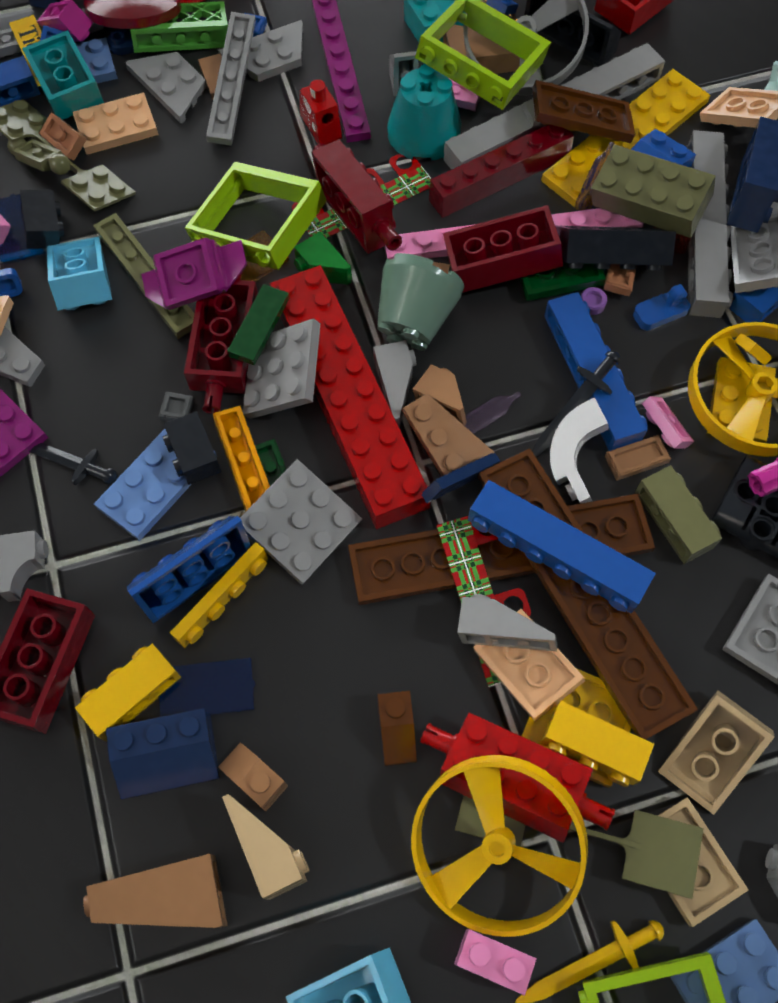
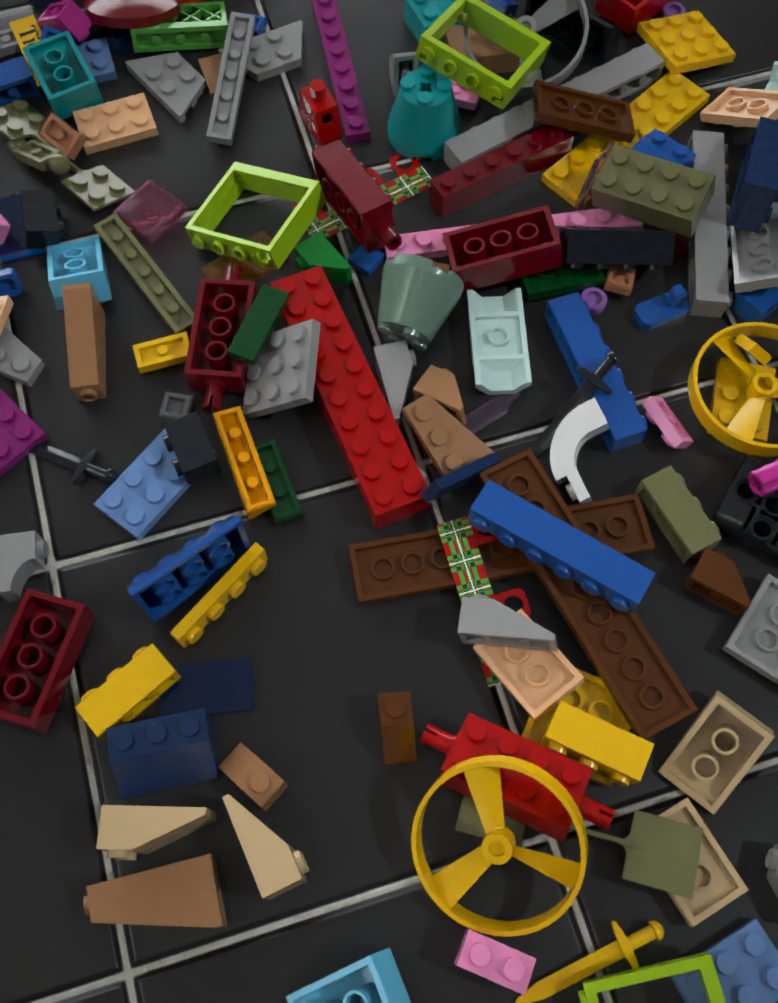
(85, 341): none -> medium nougat slope
(143, 829): none -> tan slope
(151, 210): none -> clear pink plate
(161, 352): none -> yellow plate
(193, 272): magenta piece -> none
(299, 521): light grey plate -> none
(366, 262): none -> blue tile
(499, 343): none -> light aqua piece
(637, 457): medium nougat tile -> none
(672, 8): none -> medium lavender tile
(686, 42): none -> yellow plate
(718, 581): none -> reddish brown slope

